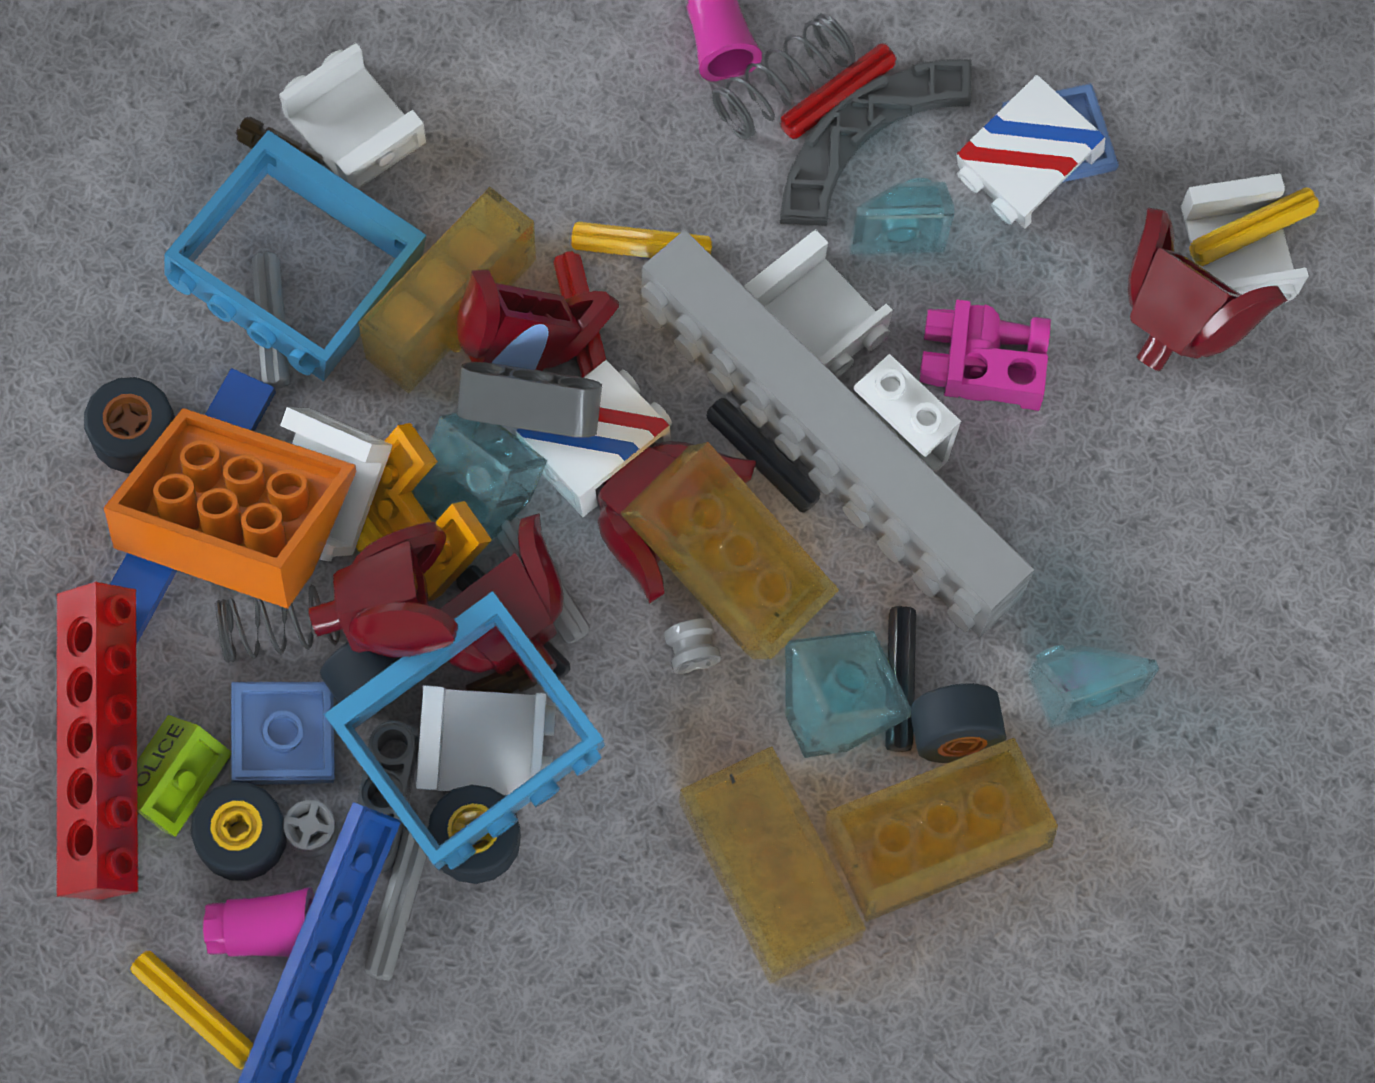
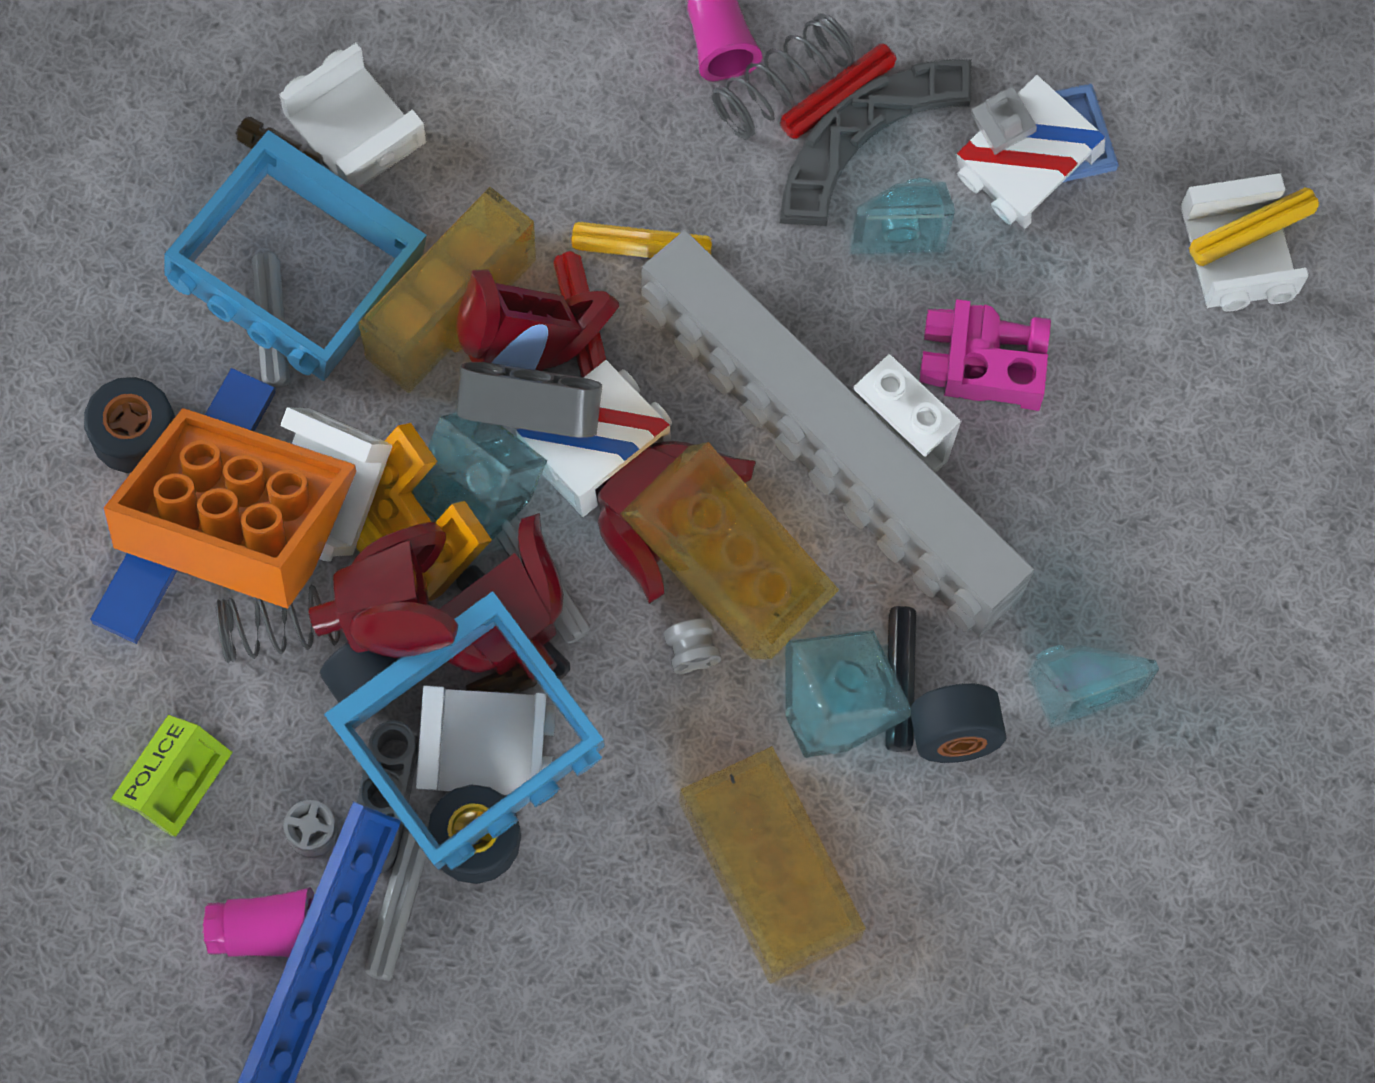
(97, 742): red brick -> none
(192, 1008): yellow axle -> none
(247, 847): black wheel -> none
(281, 733): medium blue tile -> none
(768, 458): black axle -> none
(820, 305): white panel -> none
(940, 829): clear yellow brick -> none
(1003, 120): none -> light grey tile
(1184, 303): dark red torso -> none

